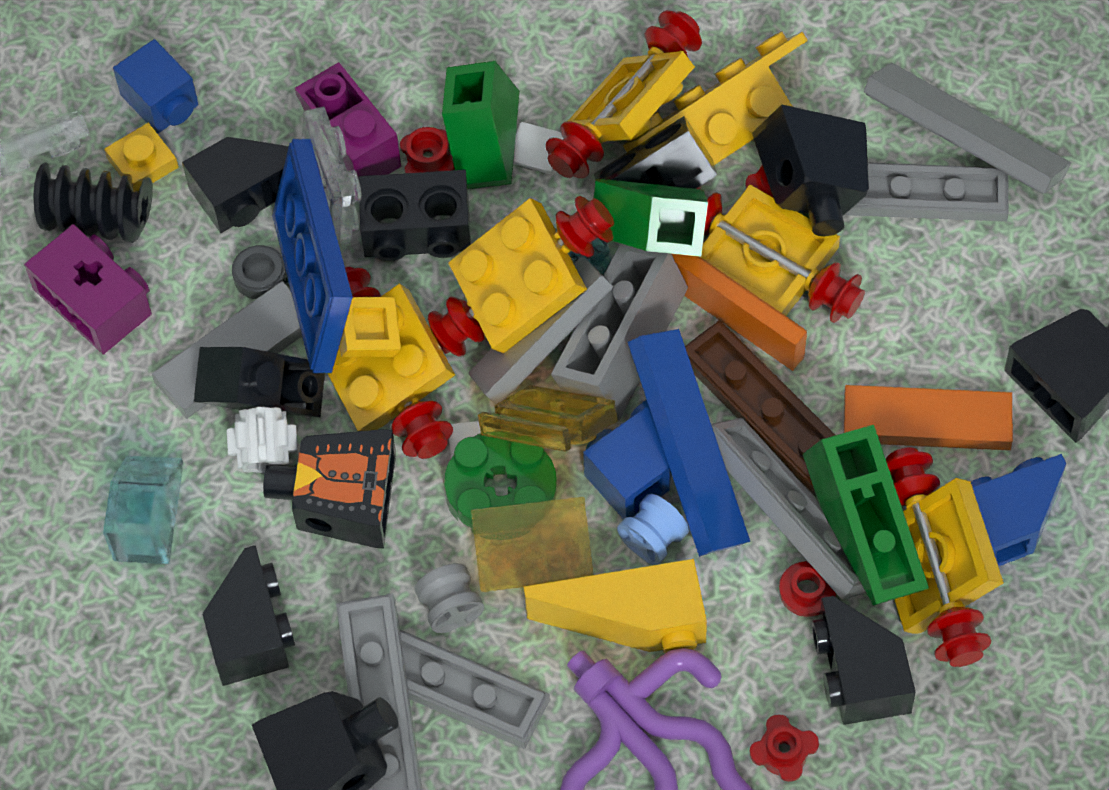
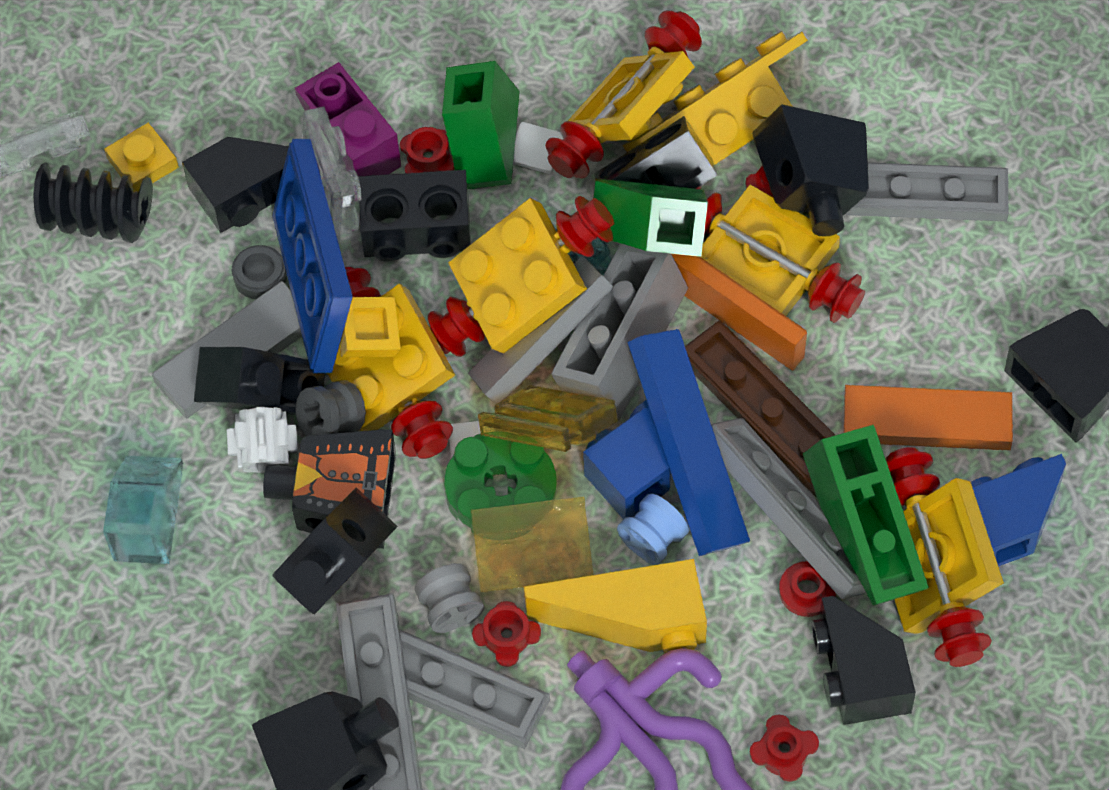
(89, 288): magenta brick -> none
(156, 86): blue brick -> none
(242, 623): black slope -> none
(330, 409): none -> dark grey wheel
(330, 554): none -> black torso
(506, 617): none -> red plate
(967, 128): light grey tile -> none

